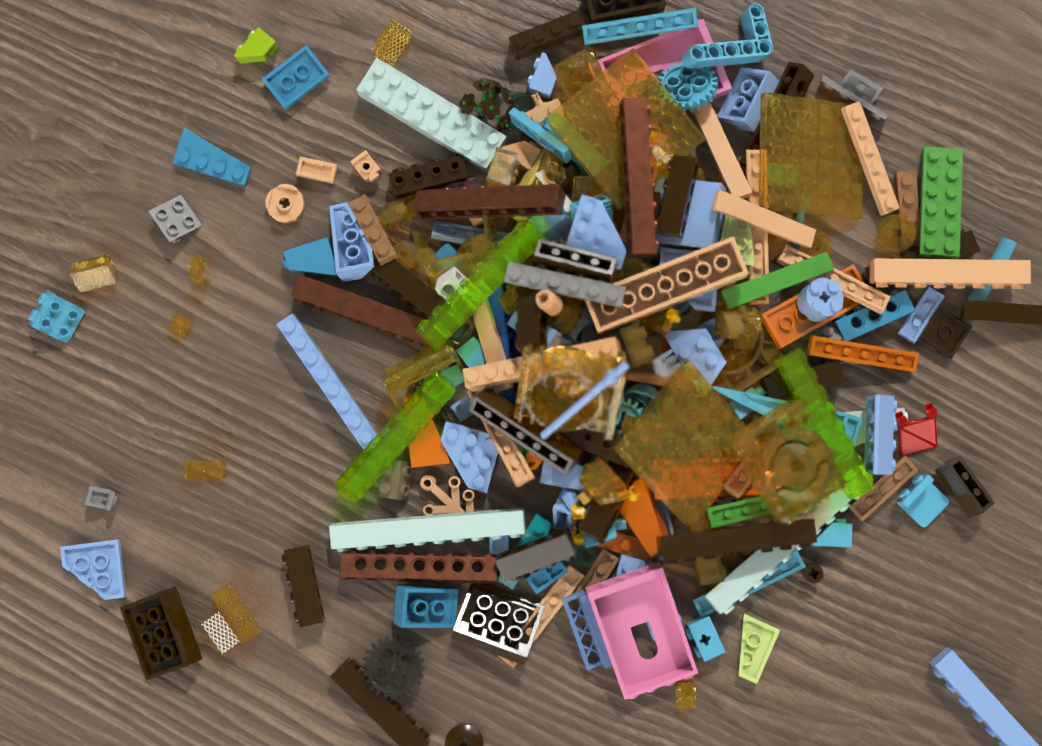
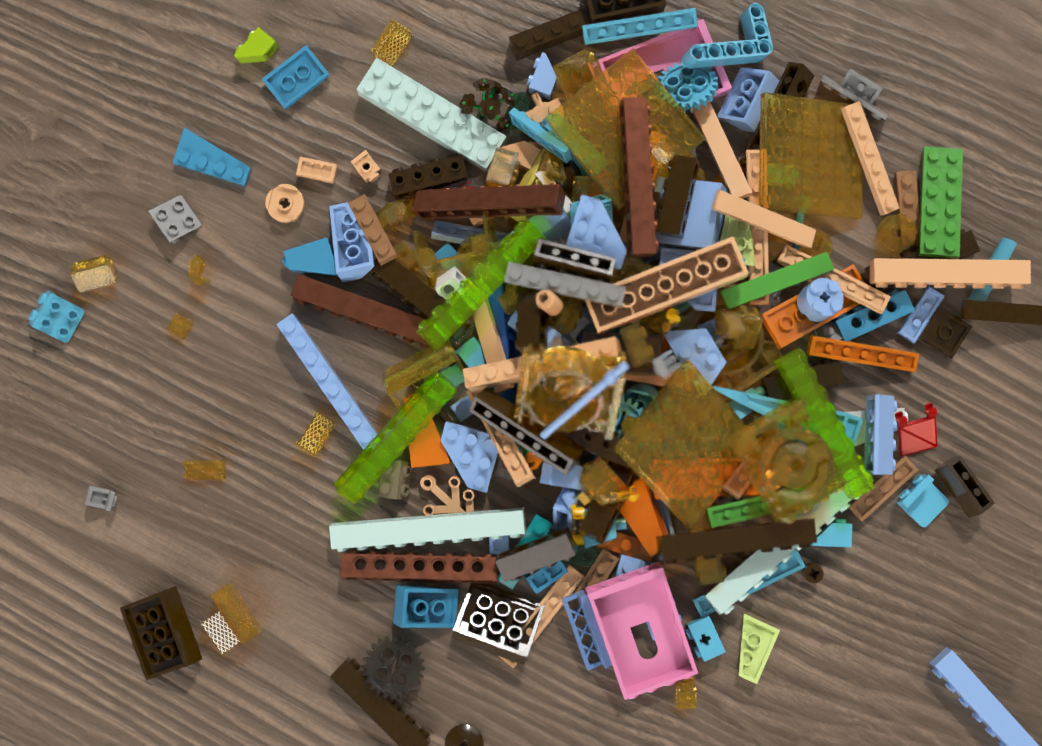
(97, 566): light blue plate -> none
(304, 586): dark brown brick -> none
(316, 434): none -> clear yellow panel

